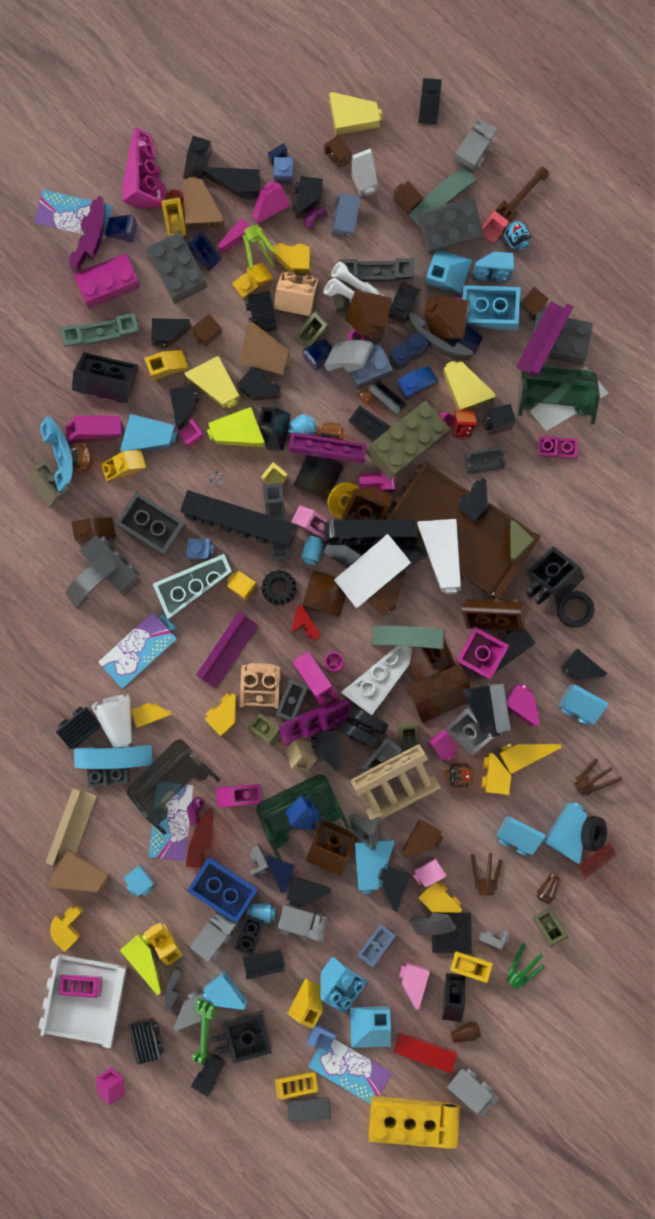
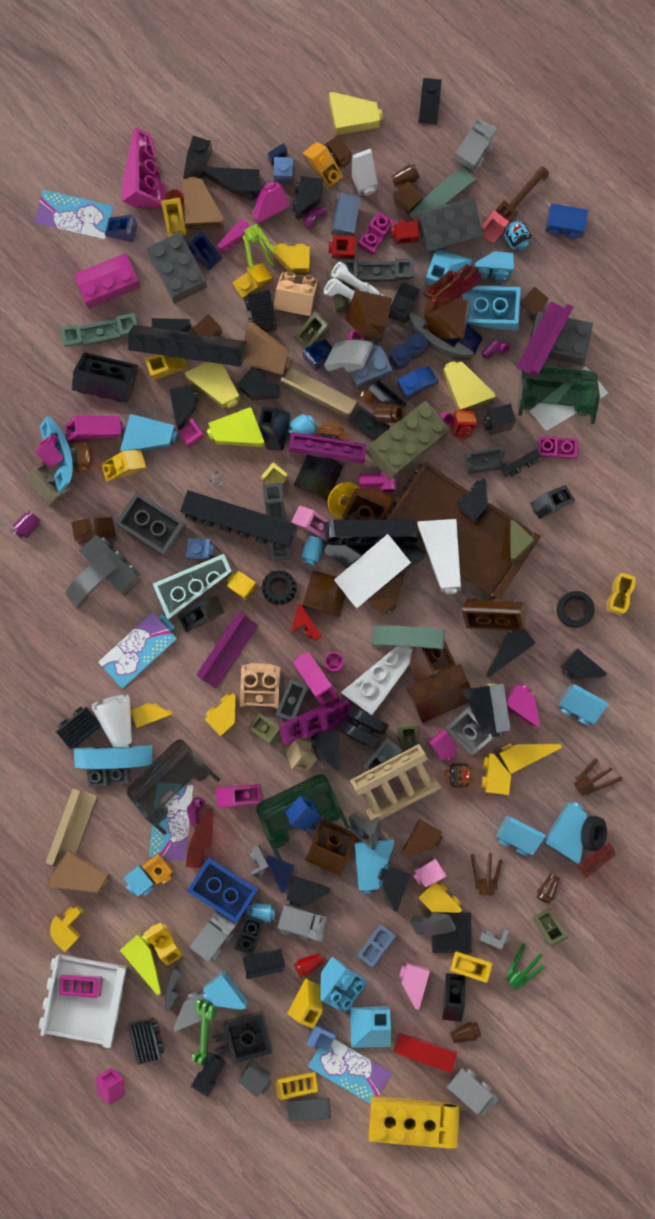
(26, 524): none -> magenta brick
(48, 452): none -> dark pink panel
(93, 228): magenta slope -> none
(158, 861): none -> light orange brick
(186, 345): none -> black brick
(201, 613): none -> black slope
(255, 1078): none -> dark grey brick
(307, 965): none -> red cone
(318, 392): none -> tan panel
(323, 164): none -> light orange slope
(345, 242): none -> red brick
(375, 233): none -> dark pink slope
(388, 413): none -> reddish brown brick
(405, 232): none -> red brick
(408, 173): none -> reddish brown cone
(454, 284): none -> clear red slope
(482, 653): dark pink slope -> none
(495, 347): none -> magenta arm
(528, 460): none -> black plate
(552, 501): none -> black slope
(553, 576): black hinge -> none
(566, 220): none -> blue brick
(620, 598): none -> yellow brick

